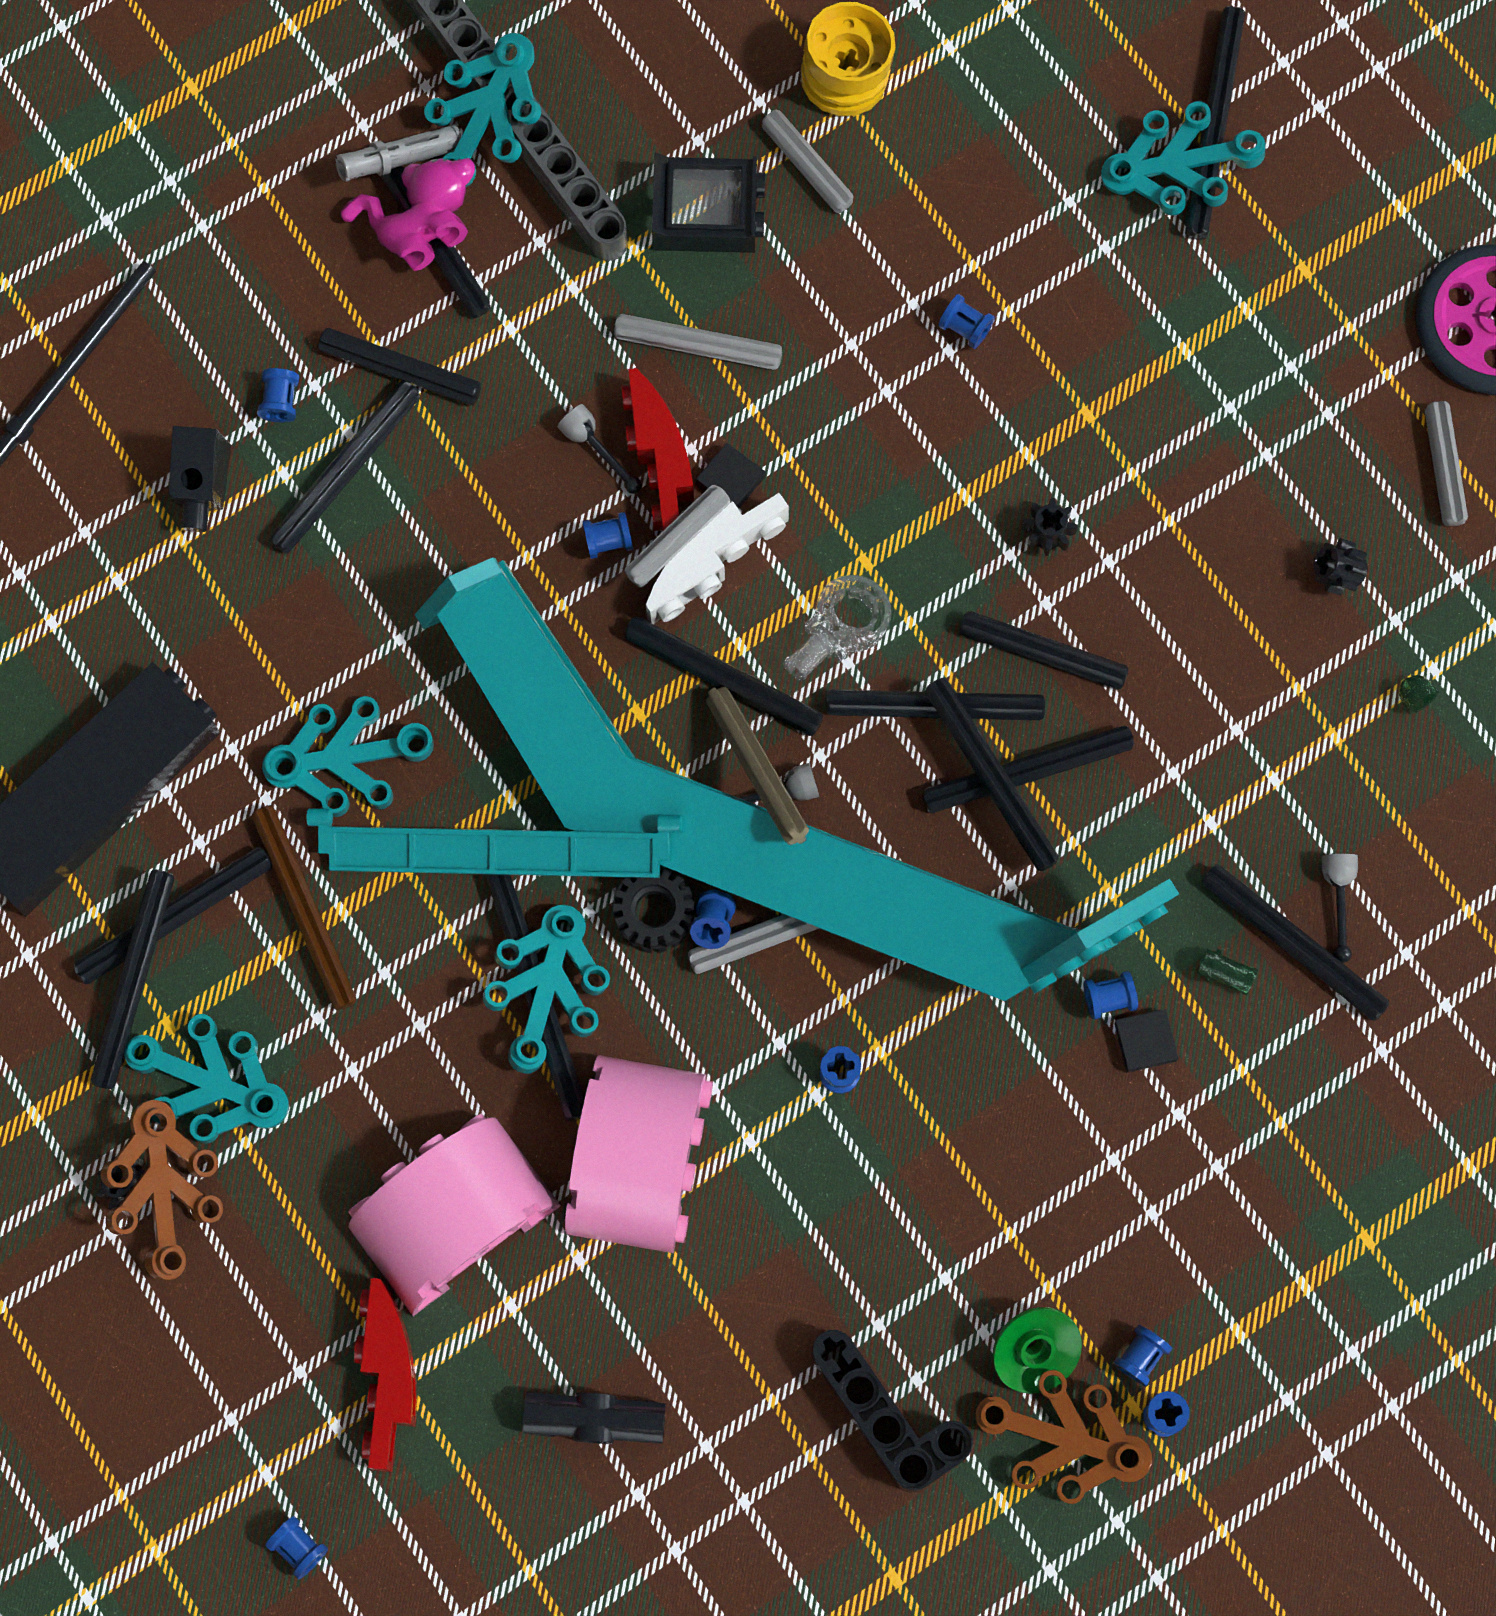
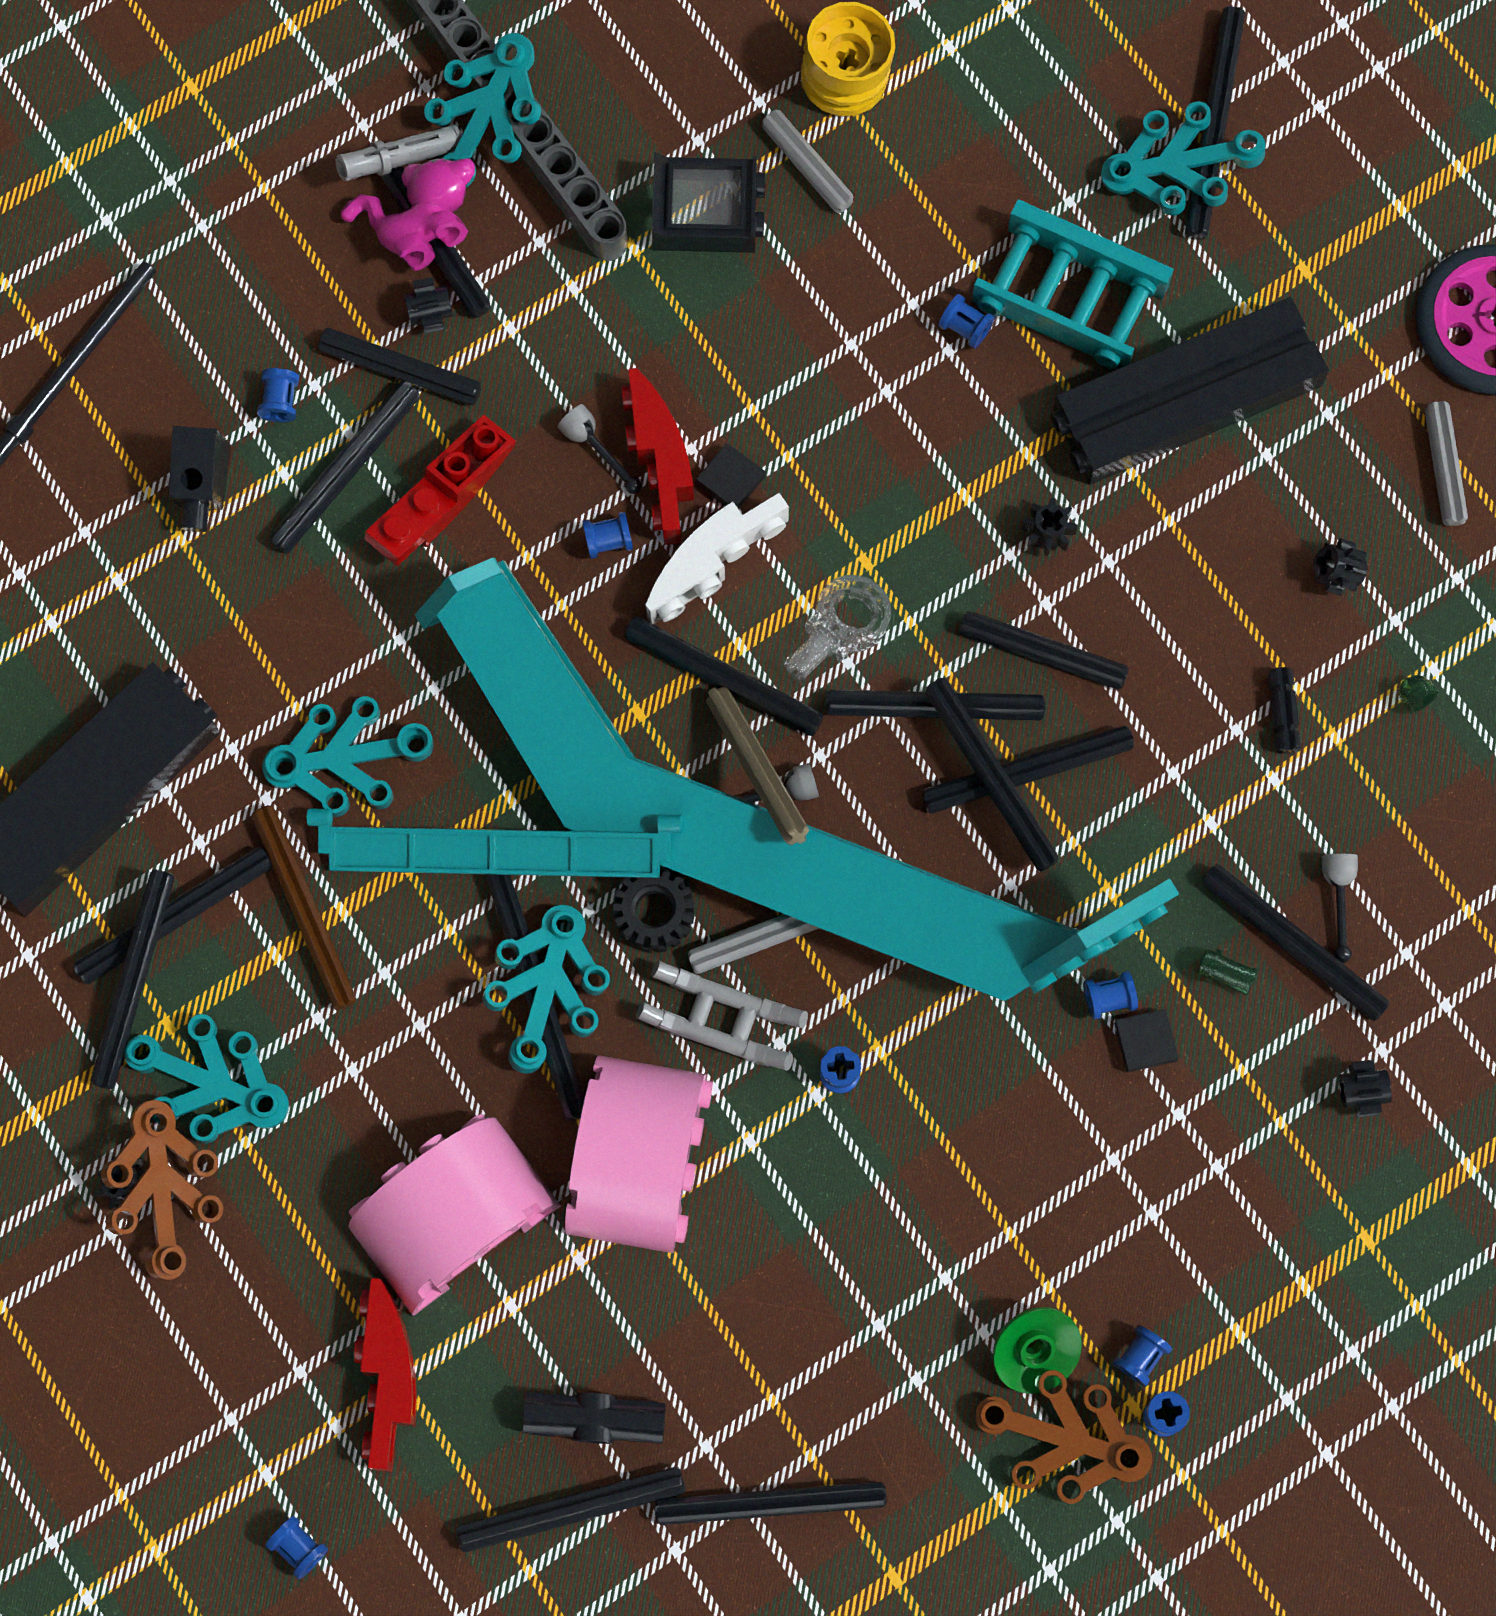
(428, 305): none -> black gear
(443, 492): none -> red slope
(570, 1509): none -> black axle
(677, 535): light grey axle -> none
(698, 341): light grey axle -> none
(710, 991): none -> light grey piece
(712, 926): blue bush -> none
(770, 1503): none -> black axle
(882, 1406): black beam -> none
(1072, 244): none -> teal fence
(1188, 391): none -> black brick
(1284, 710): none -> black axle
(1365, 1088): none -> black gear

